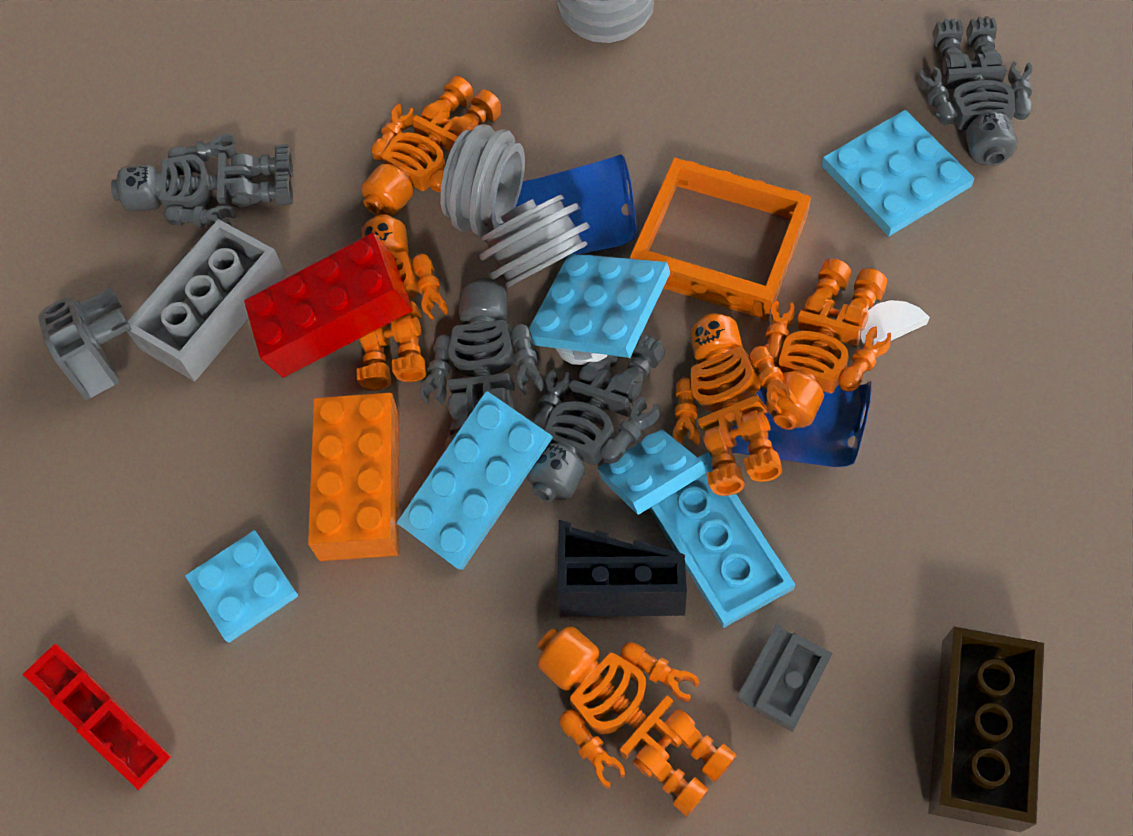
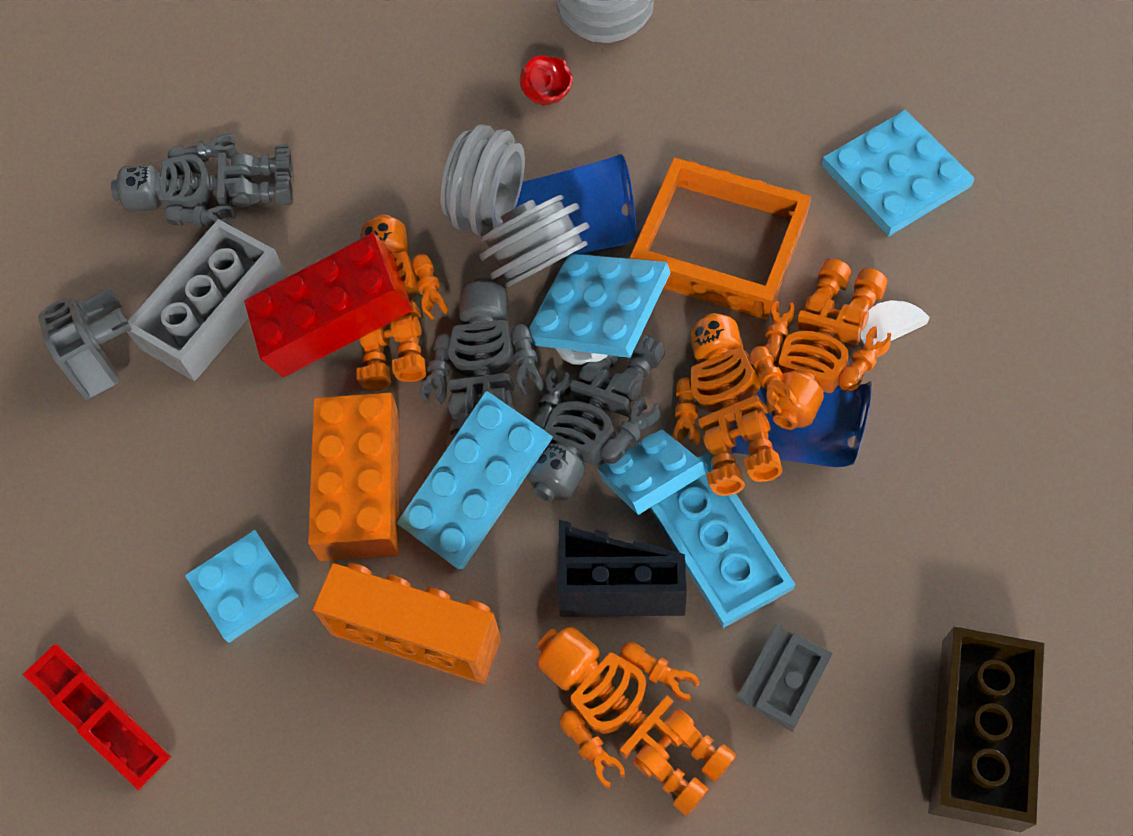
(408, 154): orange piece -> none
(409, 621): none -> orange brick
(546, 80): none -> red hair
(980, 97): dark grey piece -> none

